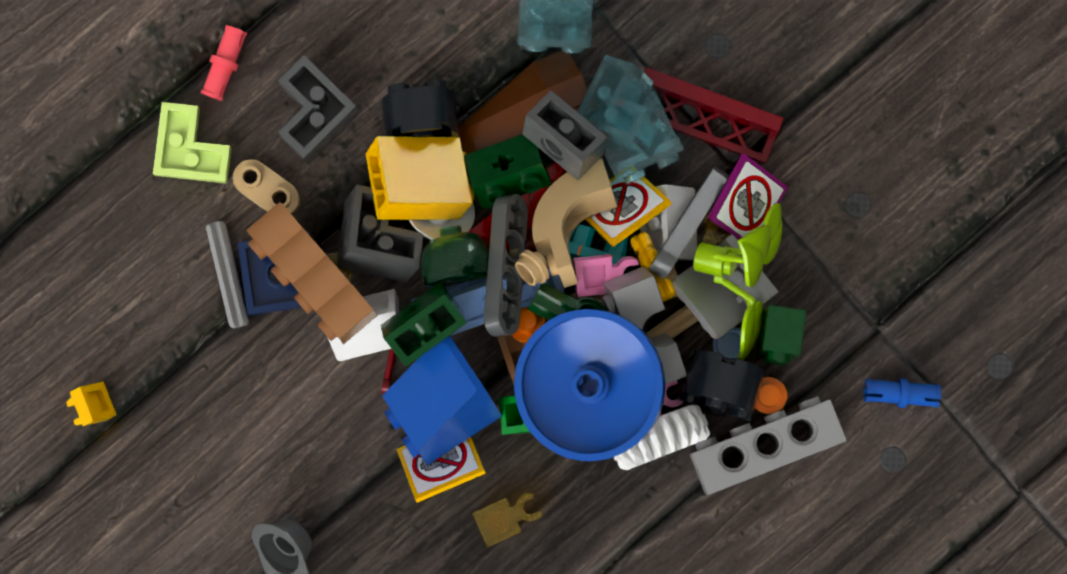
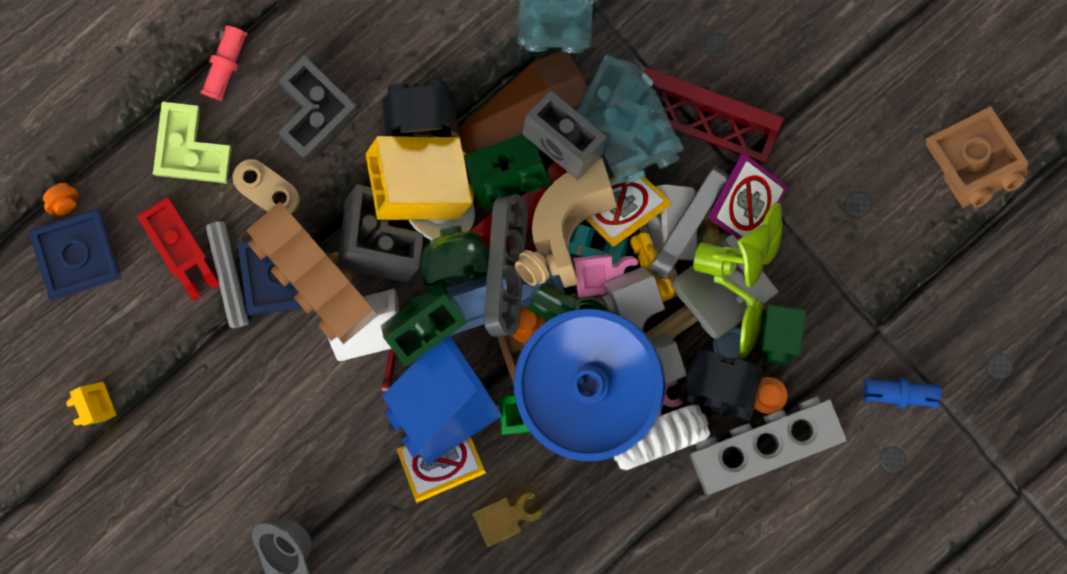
(60, 199): none -> orange plate
(75, 254): none -> dark blue plate
(176, 245): none -> red hinge
(978, 158): none -> medium nougat plate

